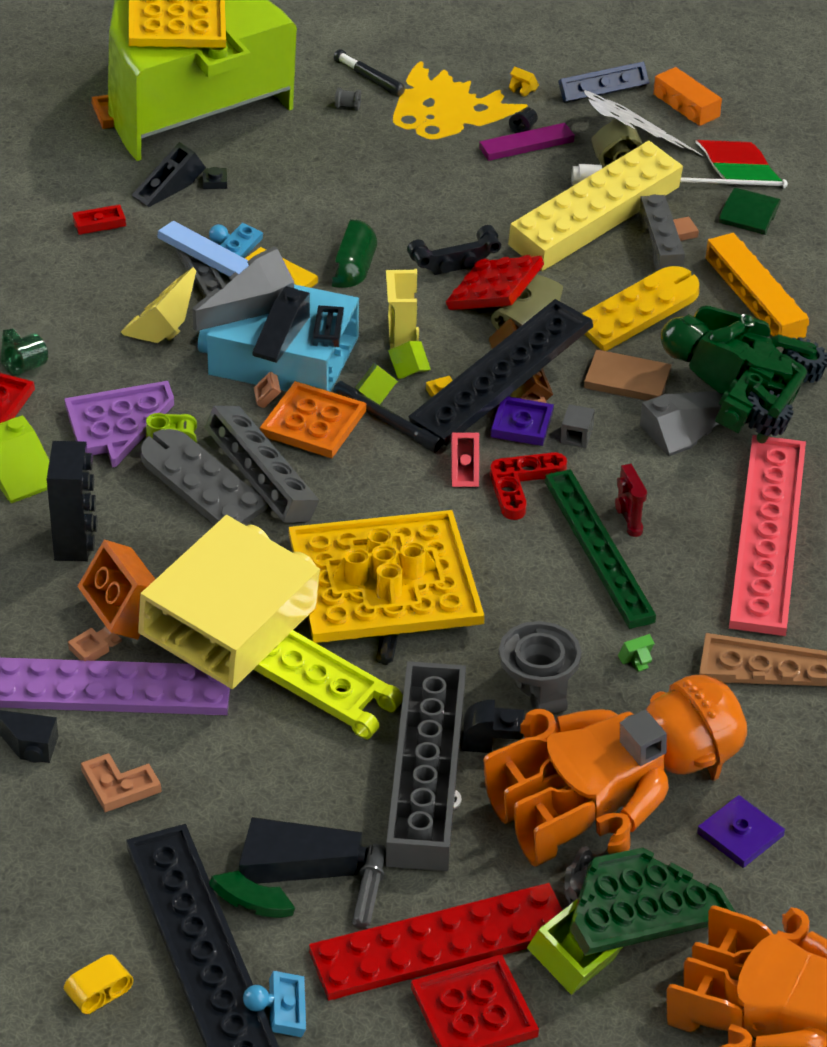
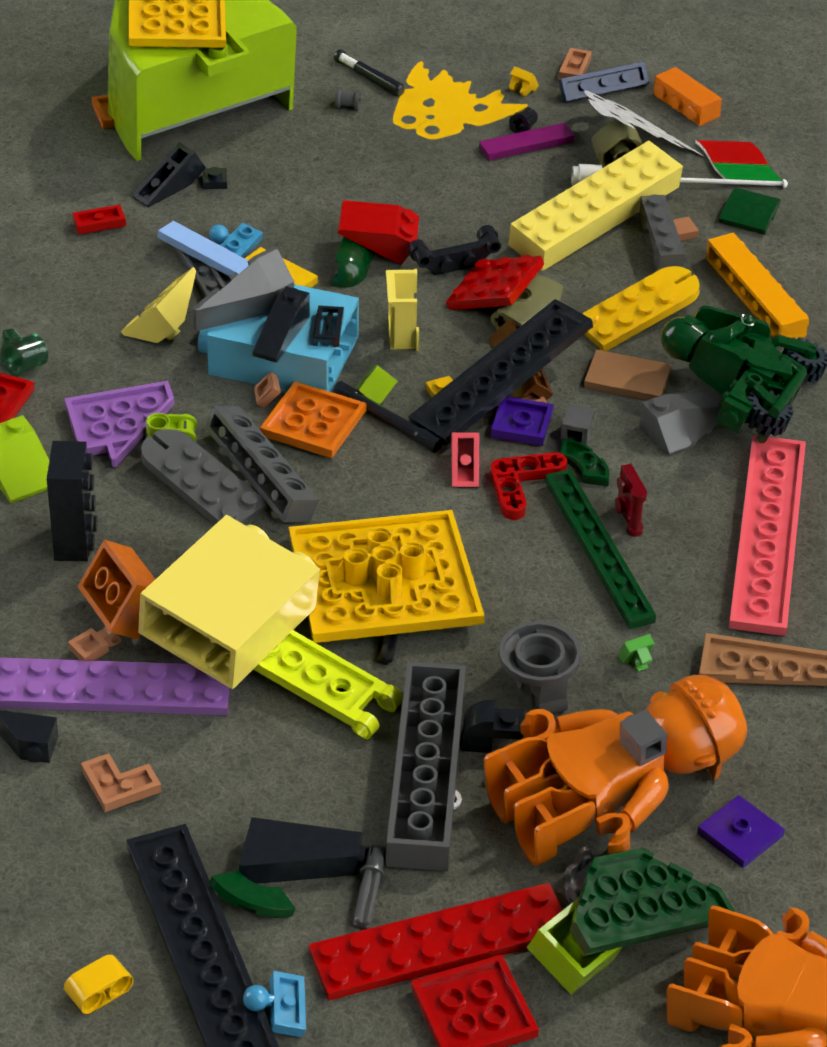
(379, 227): none -> red slope
(409, 359): lime panel -> none
(575, 63): none -> nougat plate
(588, 464): none -> dark green tile

